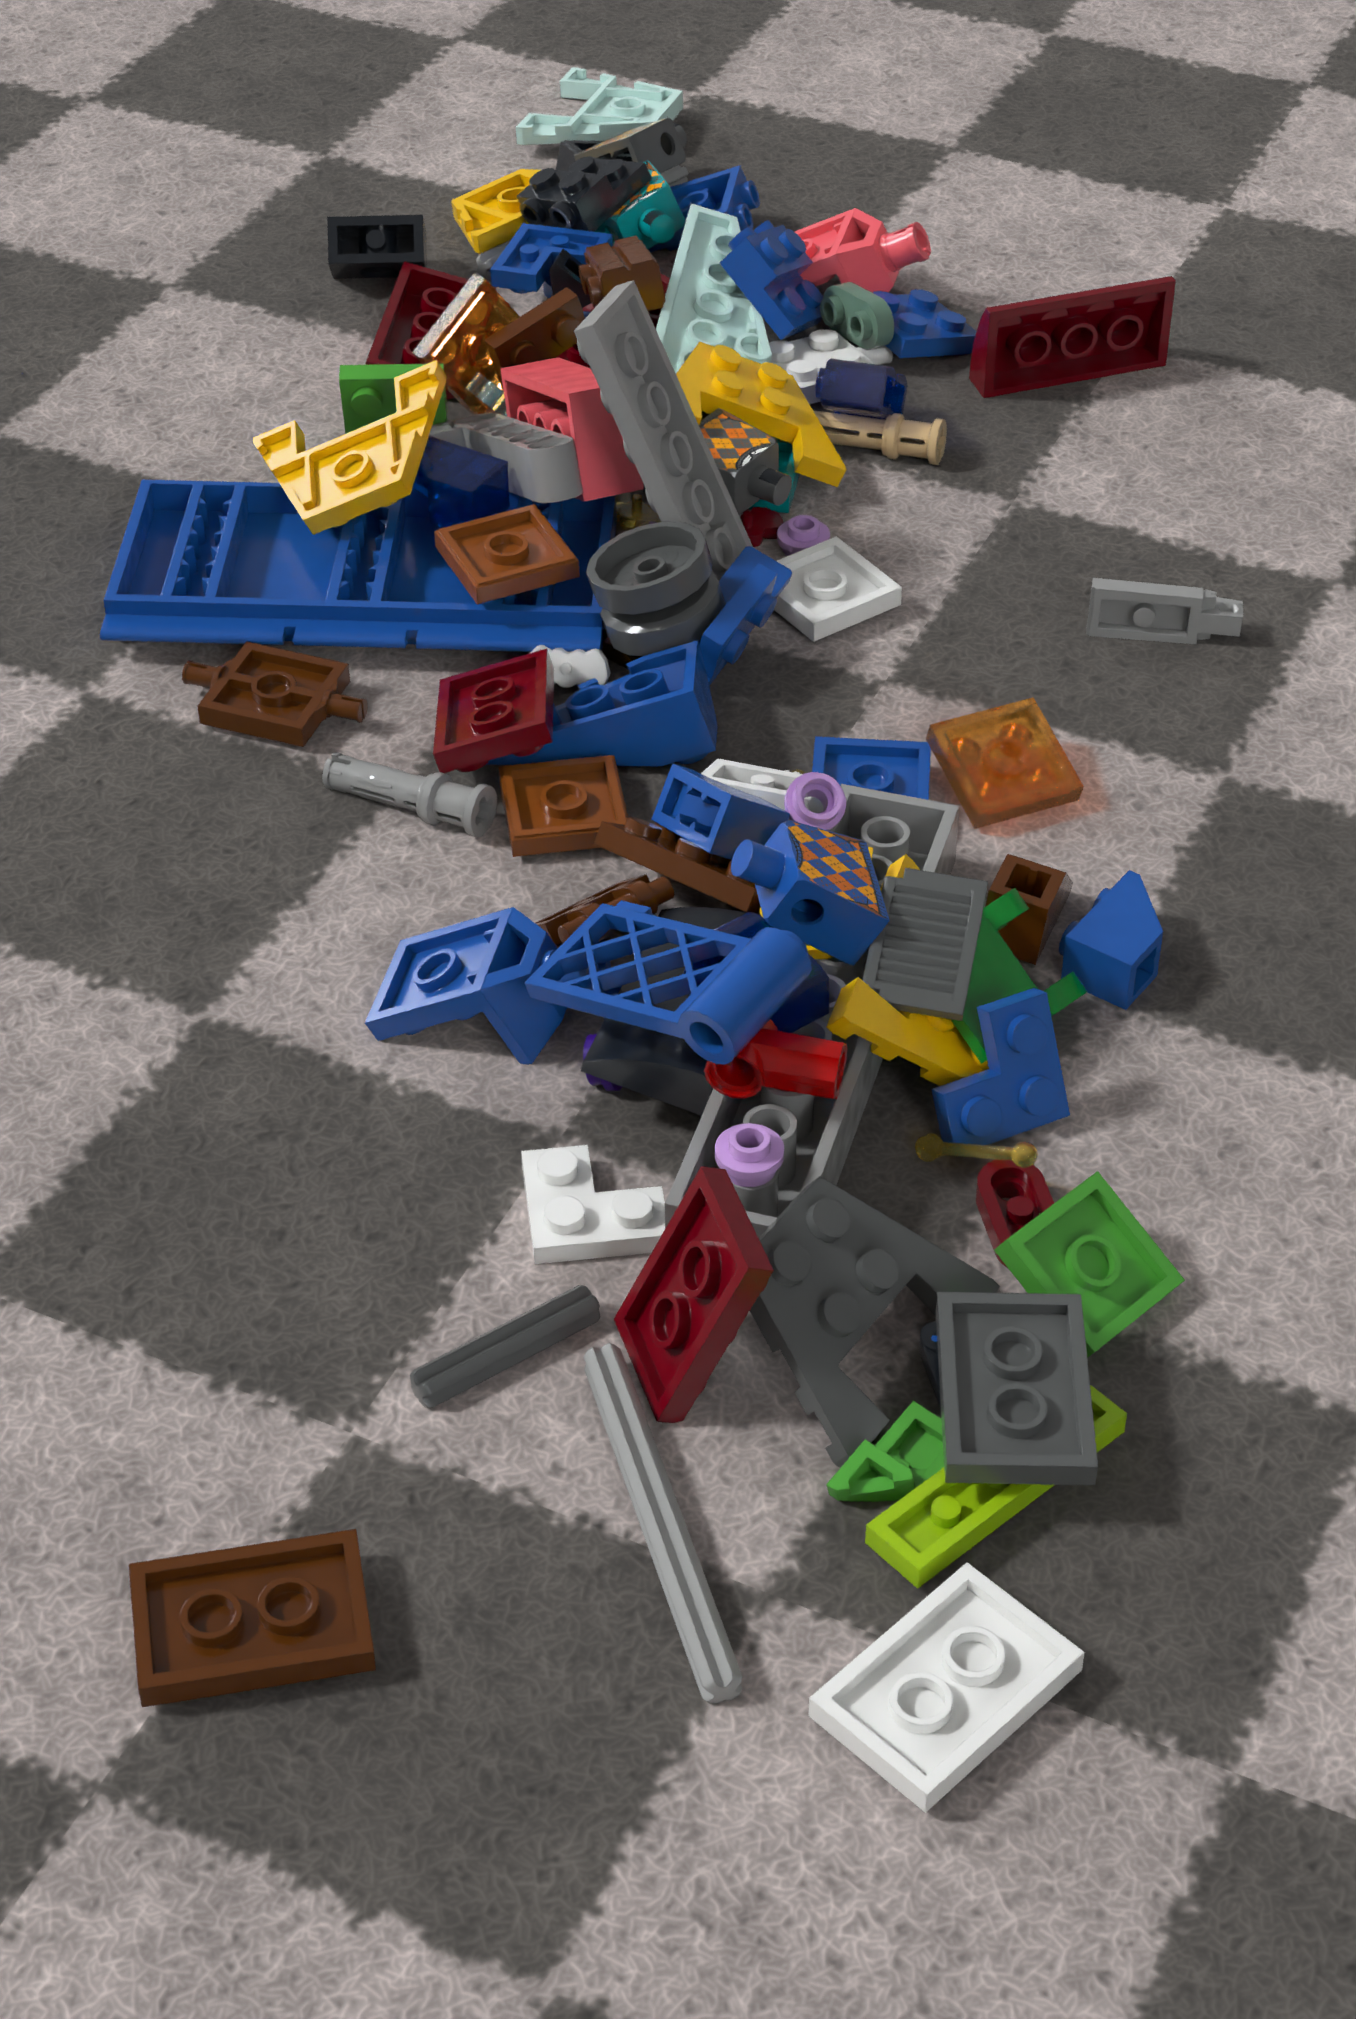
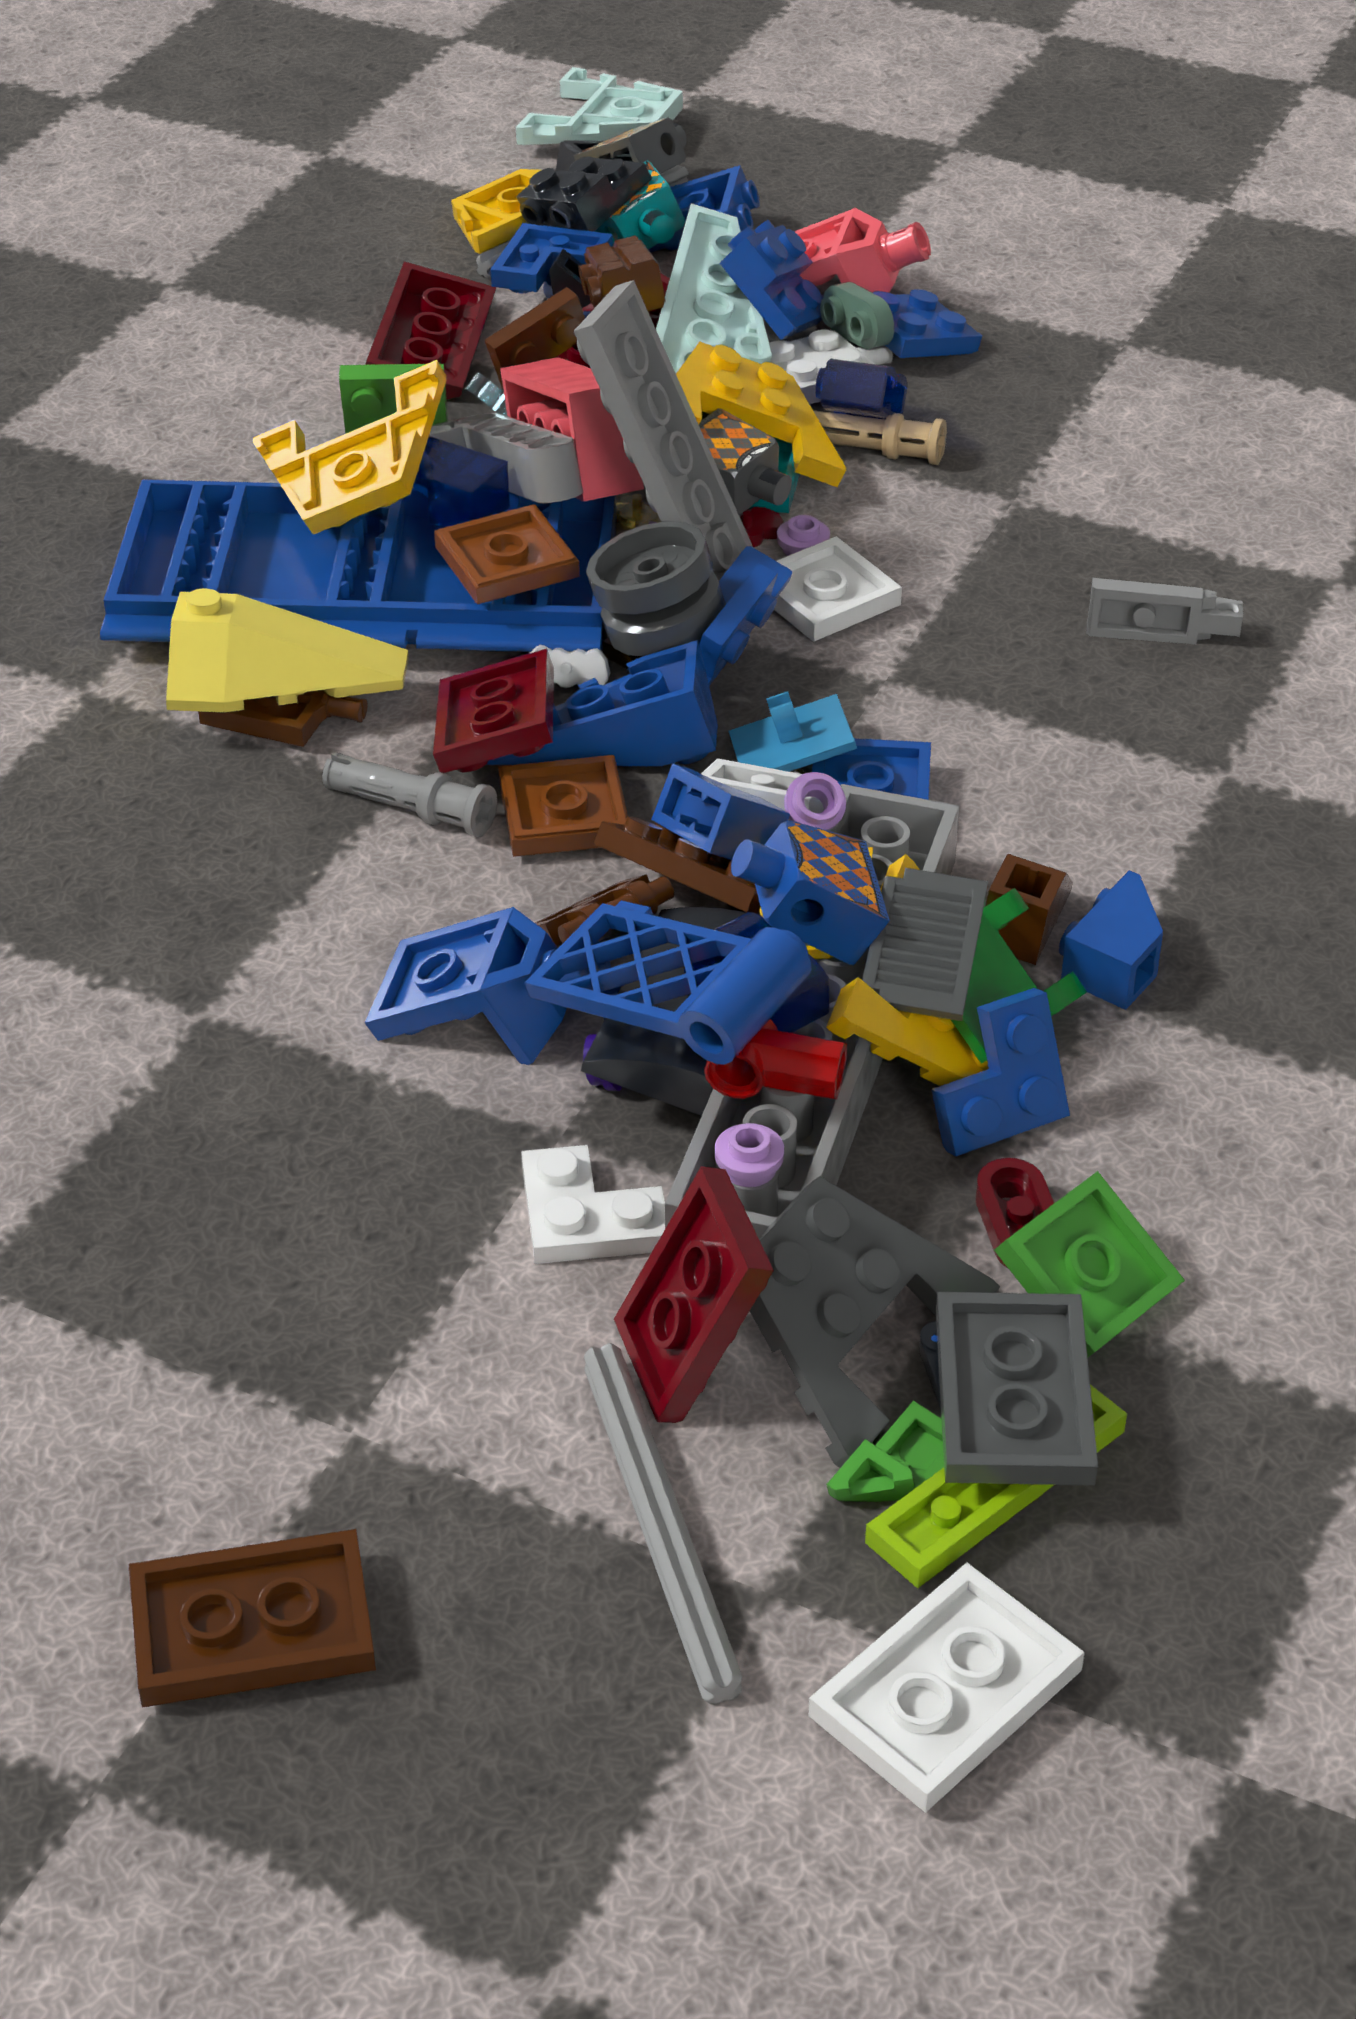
(245, 649): none -> light yellow wedge
(375, 245): black brick -> none
(460, 337): clear orange plate -> none
(504, 1346): dark grey axle -> none
(794, 735): none -> dark azure piece
(932, 1147): clear yellow hinge -> none
(1004, 762): clear orange plate -> none
(1072, 337): dark red slope -> none

